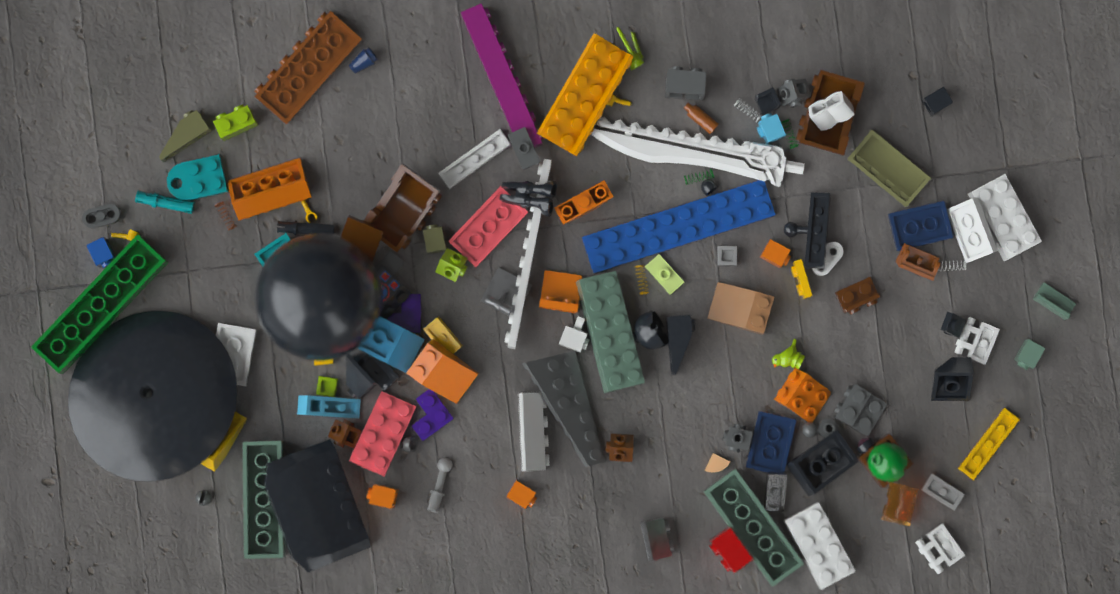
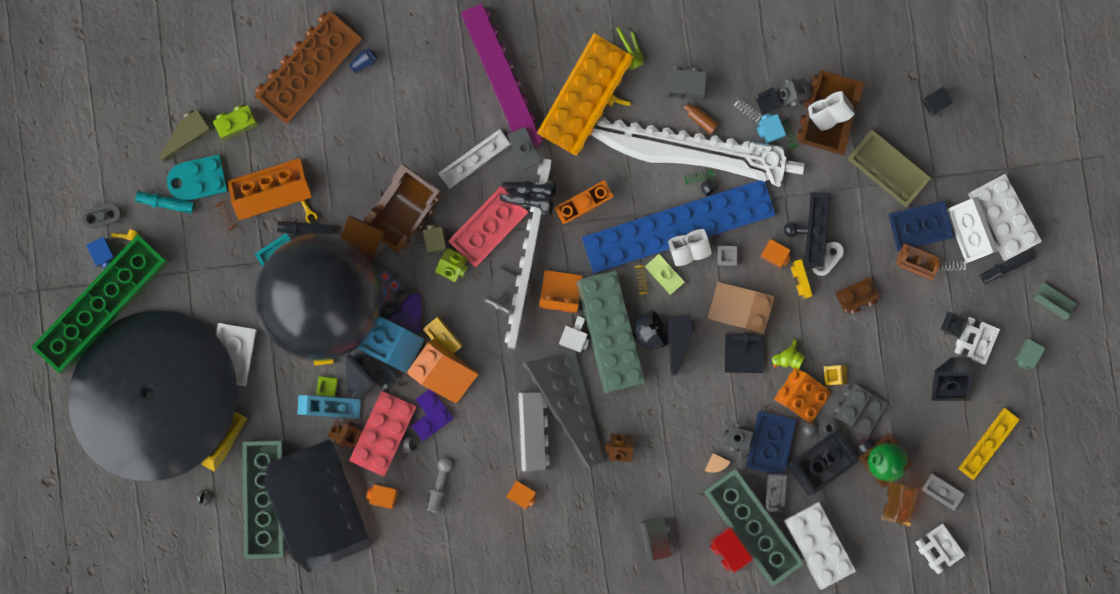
(689, 247): none -> white brick
(744, 353): none -> black plate
(835, 375): none -> yellow slope
(1006, 267): none -> black axle

